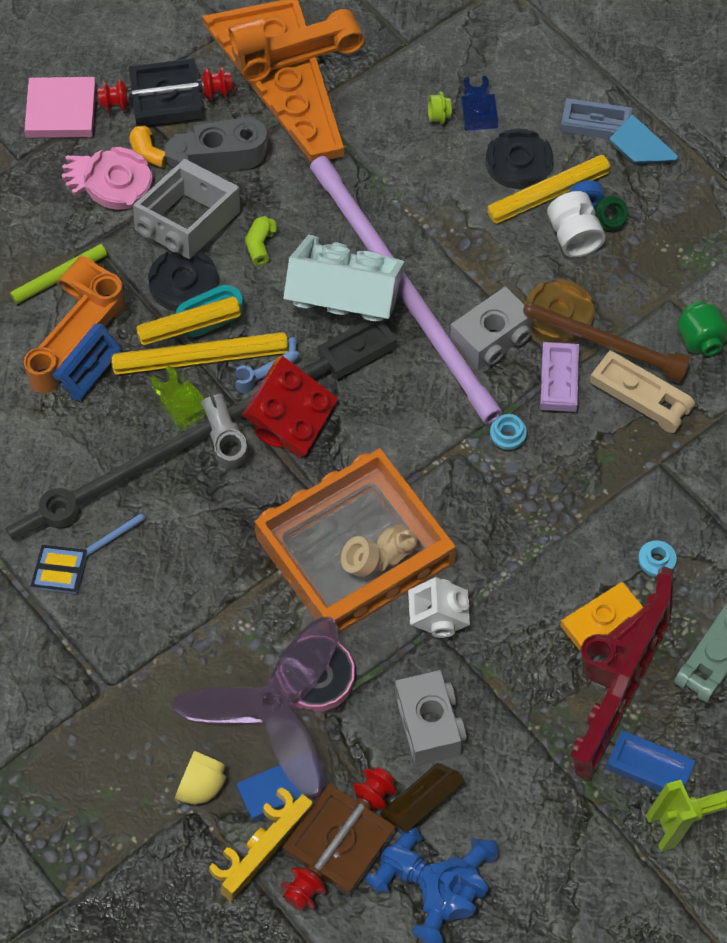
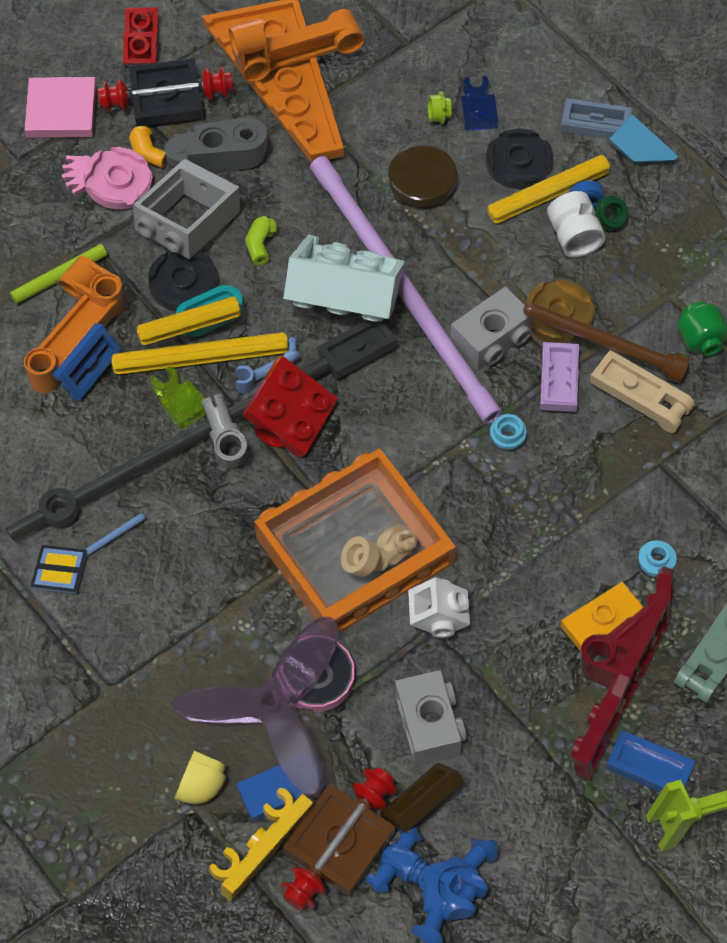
(140, 36): none -> red slope
(422, 176): none -> dark brown tile

